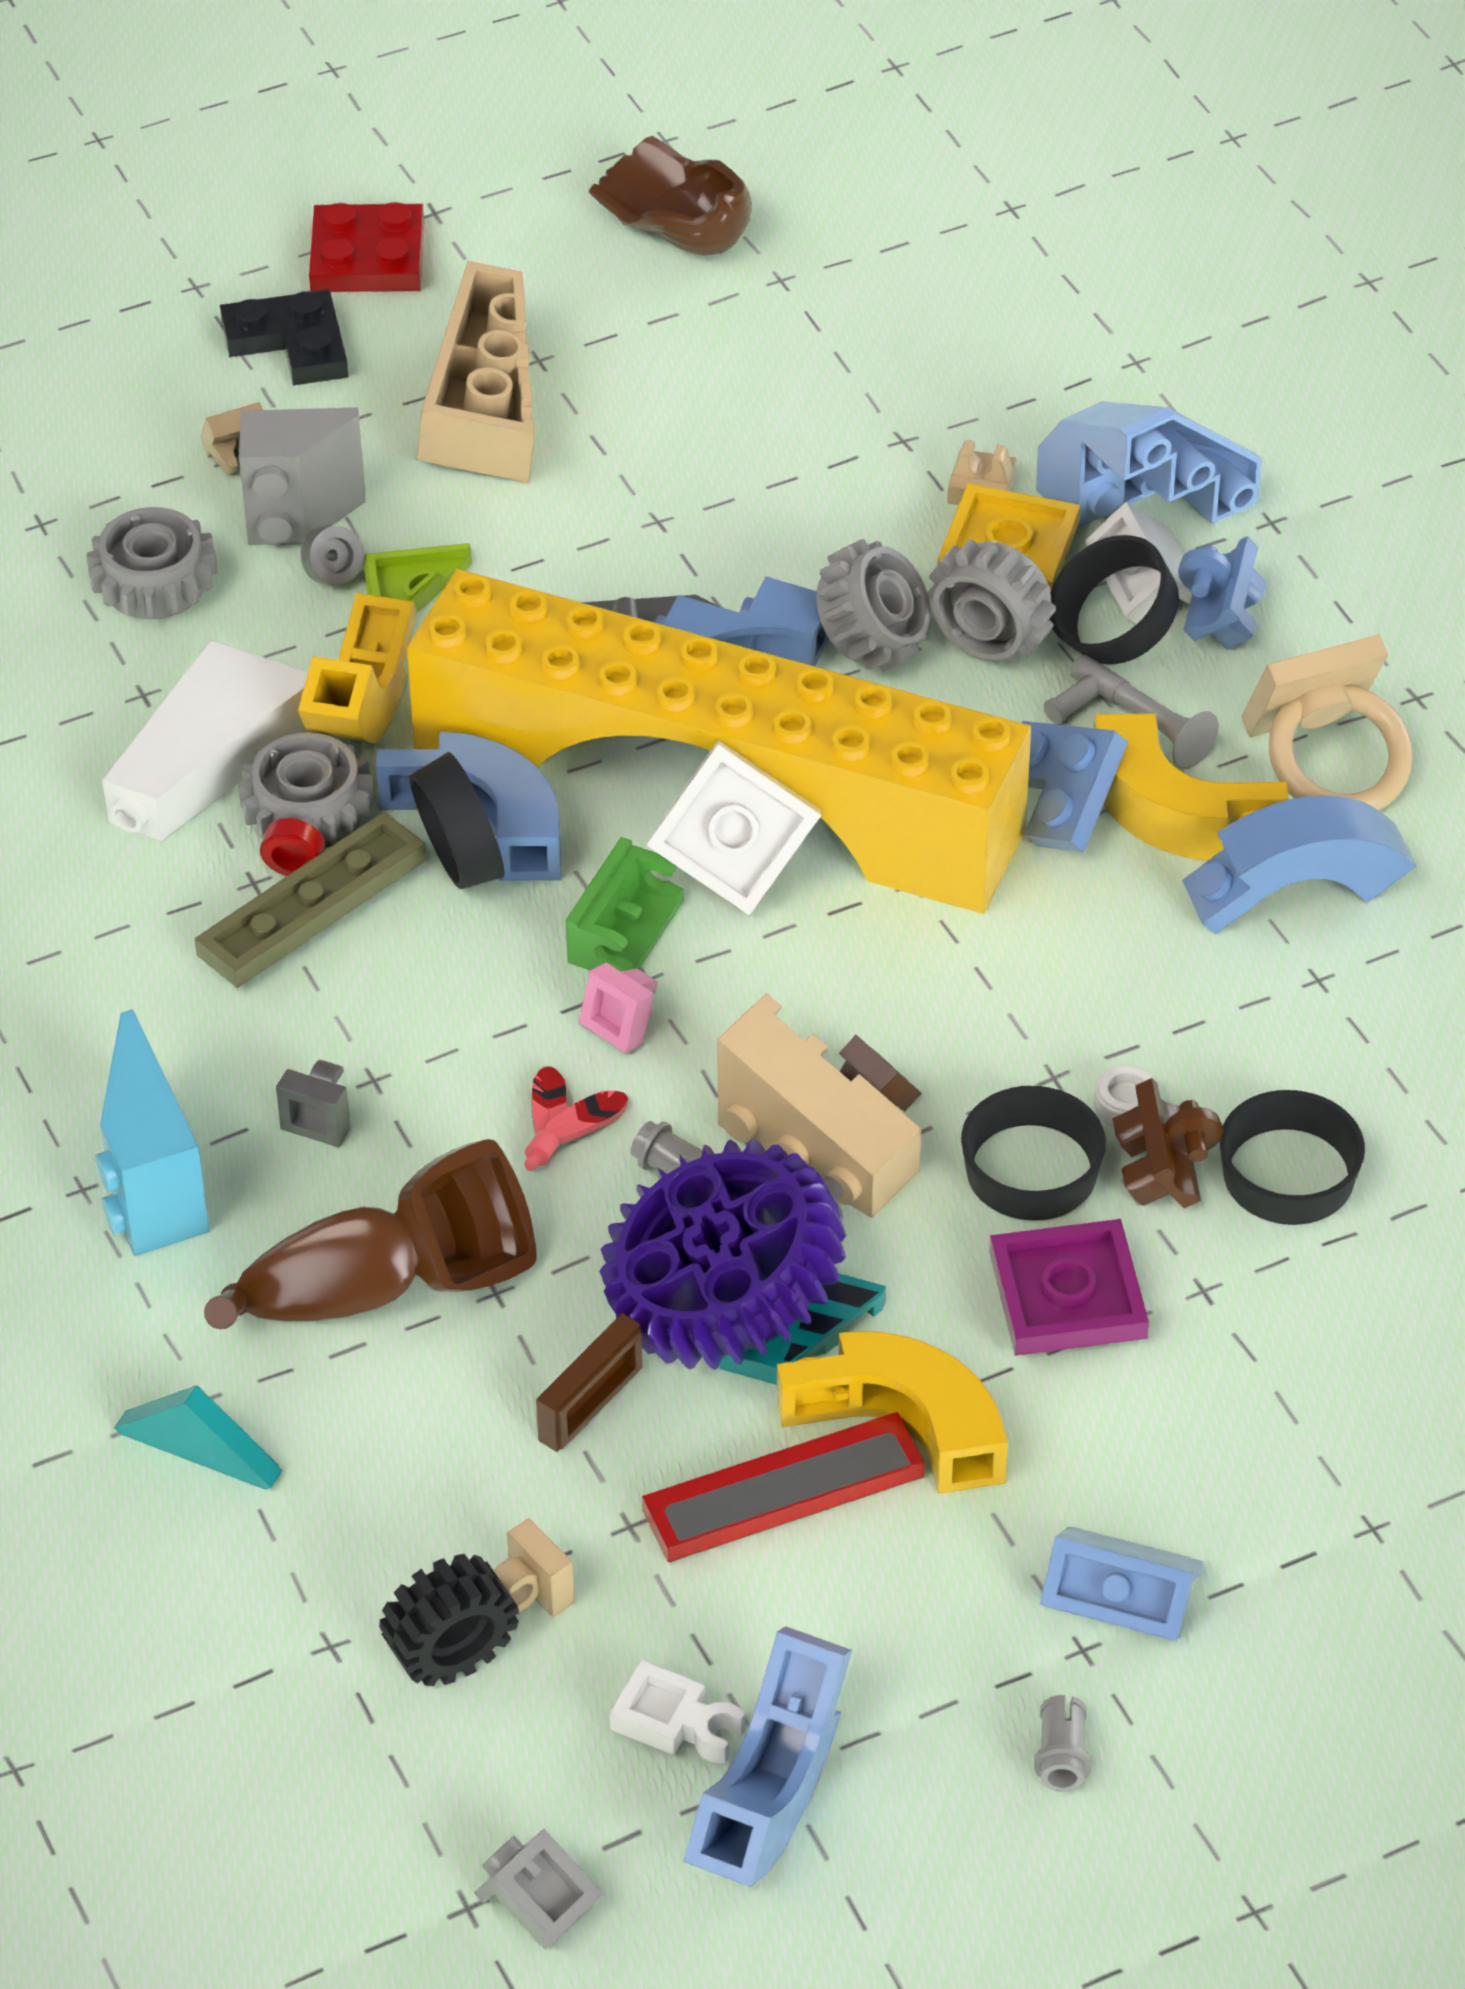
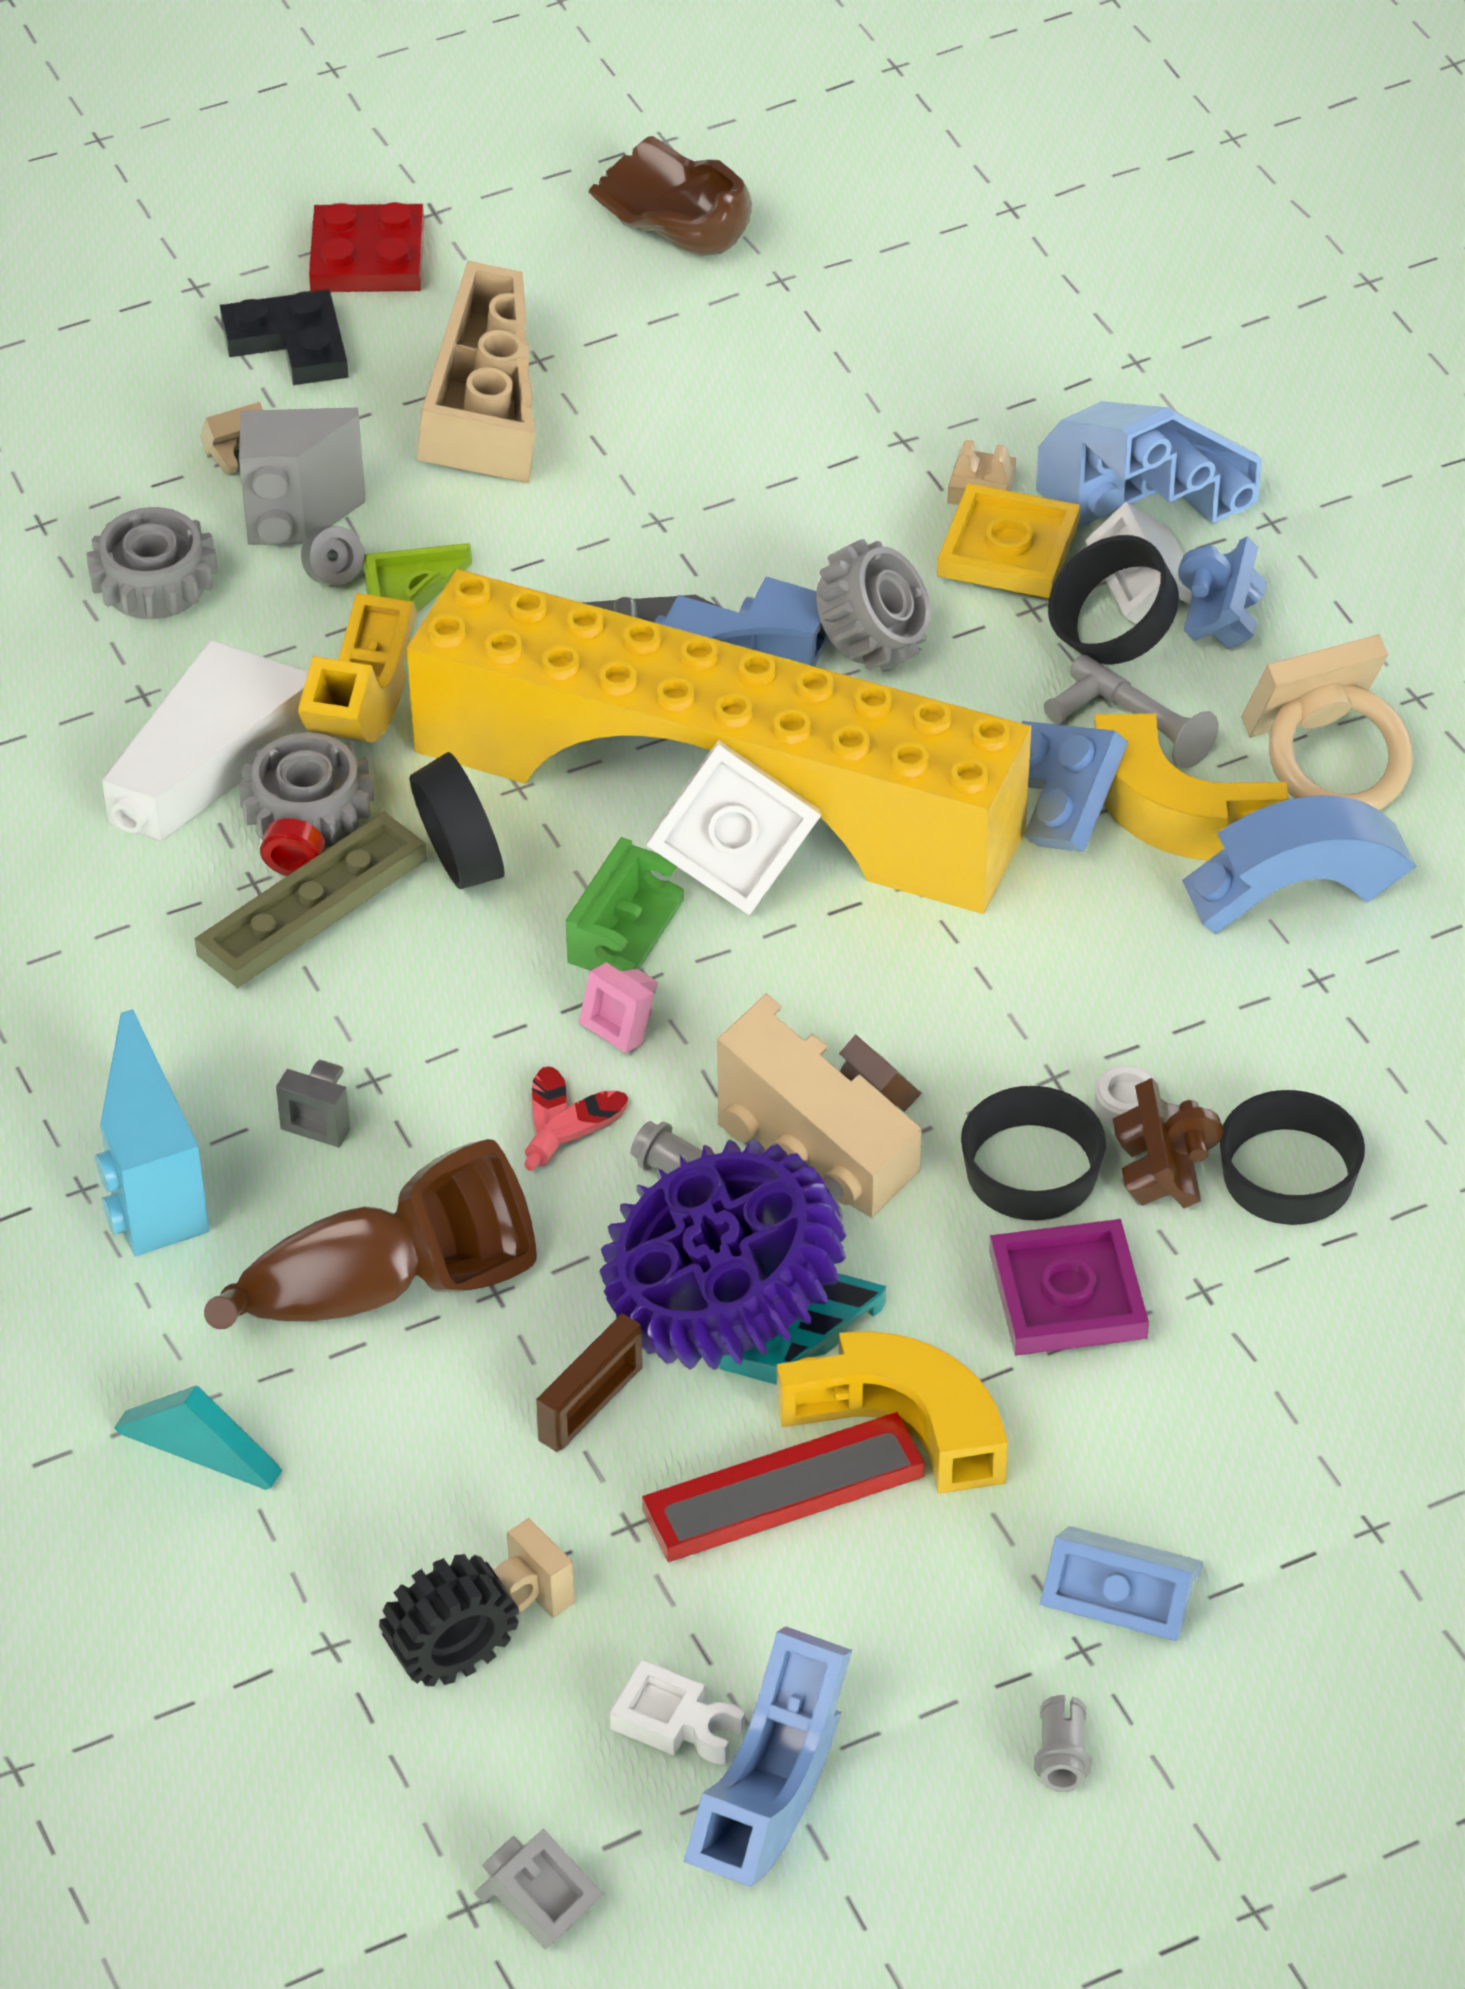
(509, 788): medium blue arch -> none
(991, 601): light grey gear -> none

